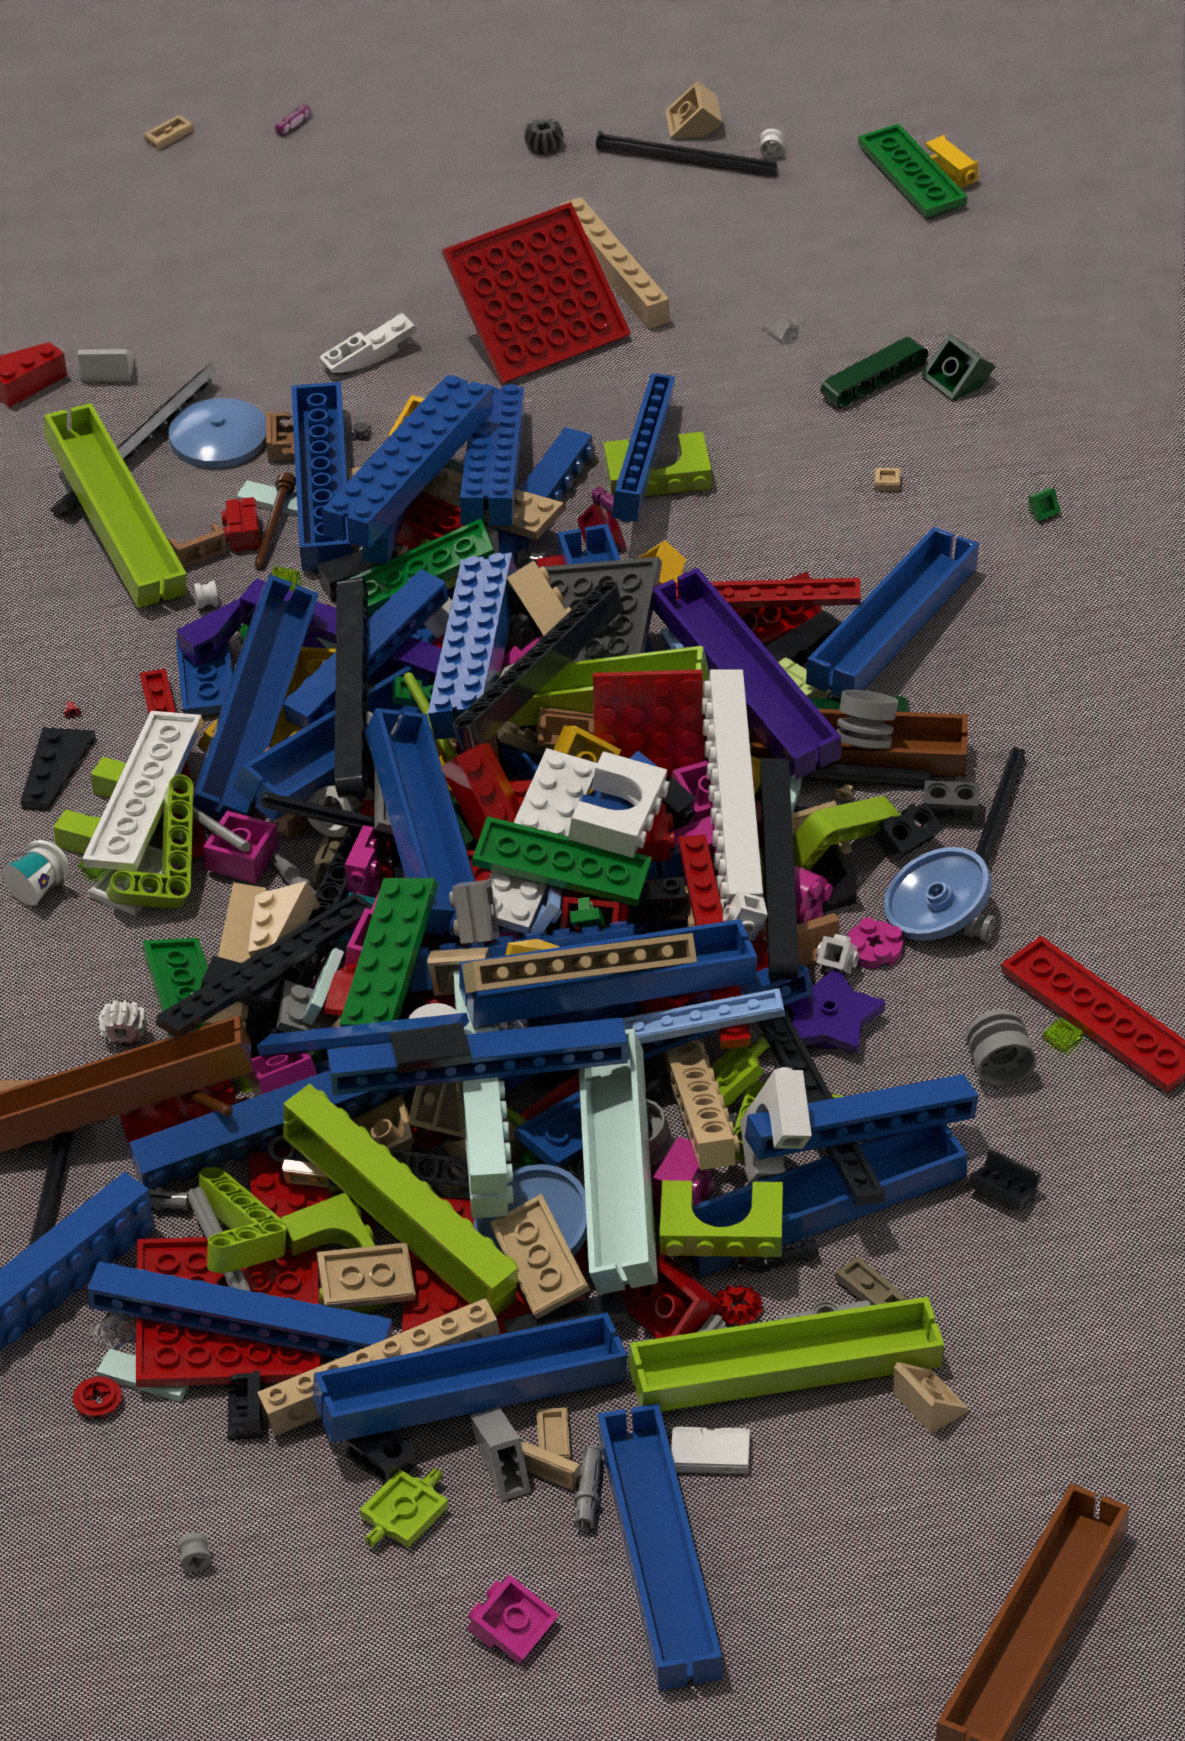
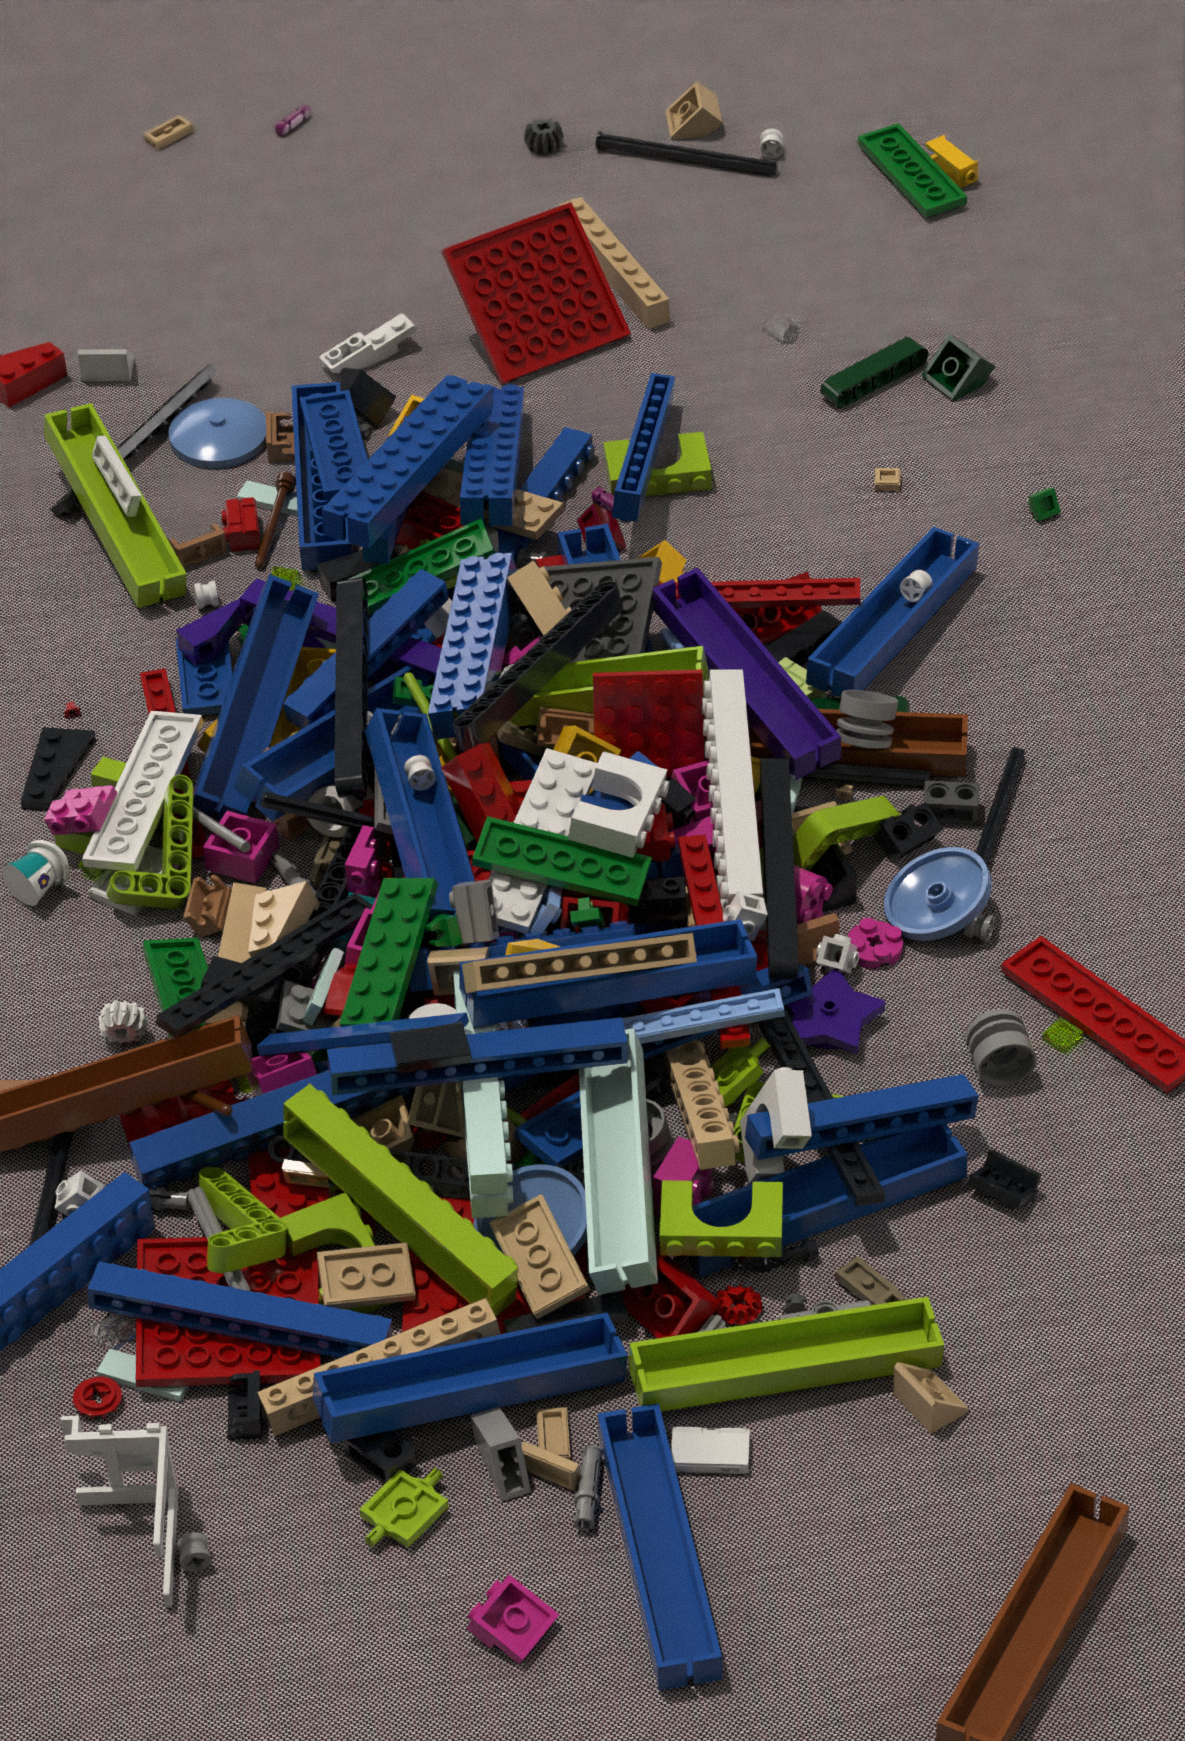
(76, 1192): none -> white brick
(80, 810): none -> dark pink plate
(116, 476): none -> white tile
(127, 1453): none -> white piece
(207, 906): none -> medium nougat hinge
(333, 438): none -> blue plate
(368, 396): none -> black slope
(419, 772): none -> white wheel
(447, 930): none -> green tile
(794, 1303): none -> dark grey piece
(916, 585): none -> white wheel

